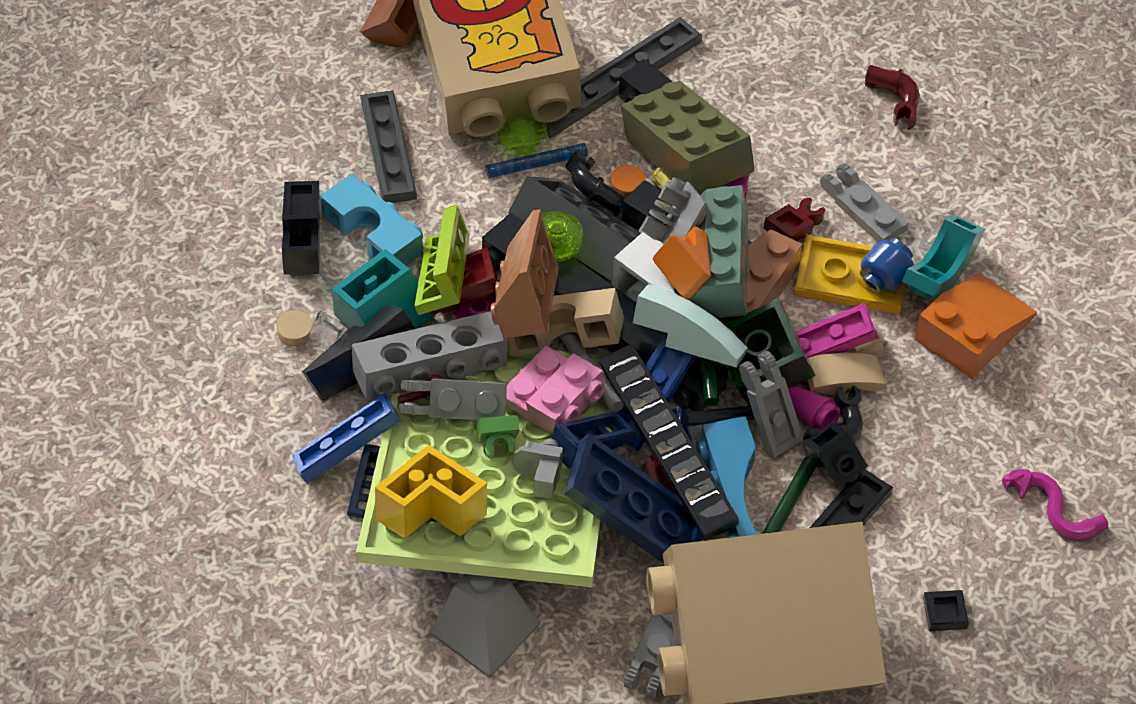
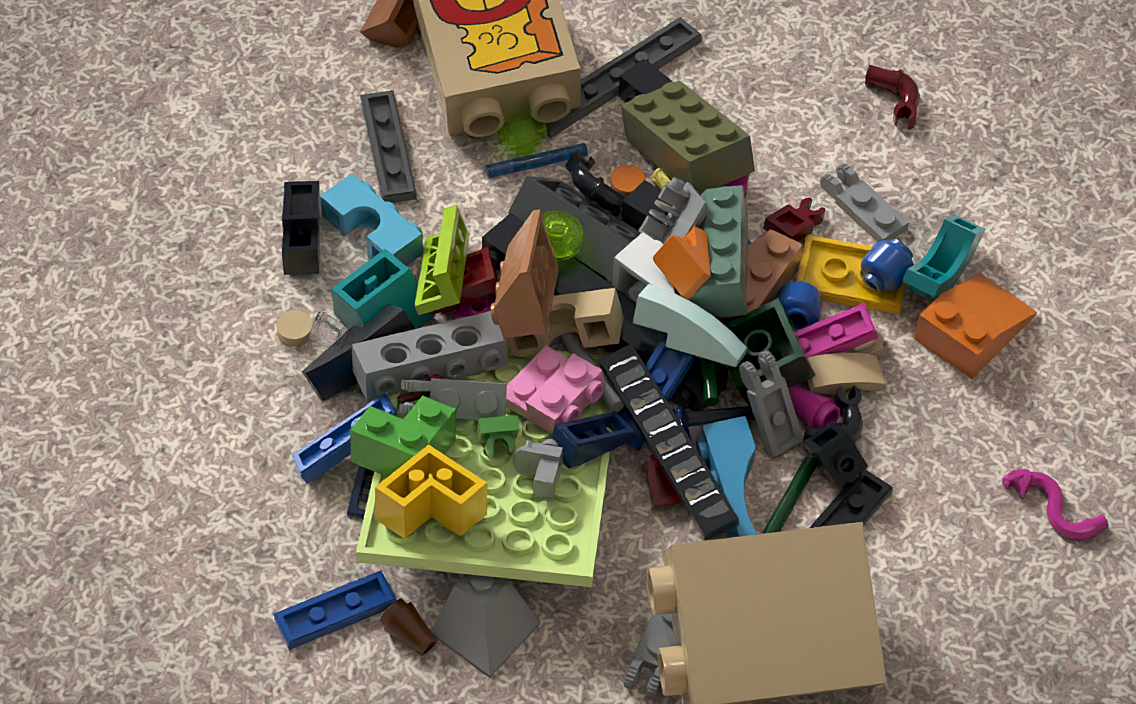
(334, 610): none -> blue tile
(387, 442): none -> bright green brick
(407, 625): none -> reddish brown cone
(628, 499): dark blue plate -> none
(801, 303): none -> blue head
(945, 610): black tile -> none

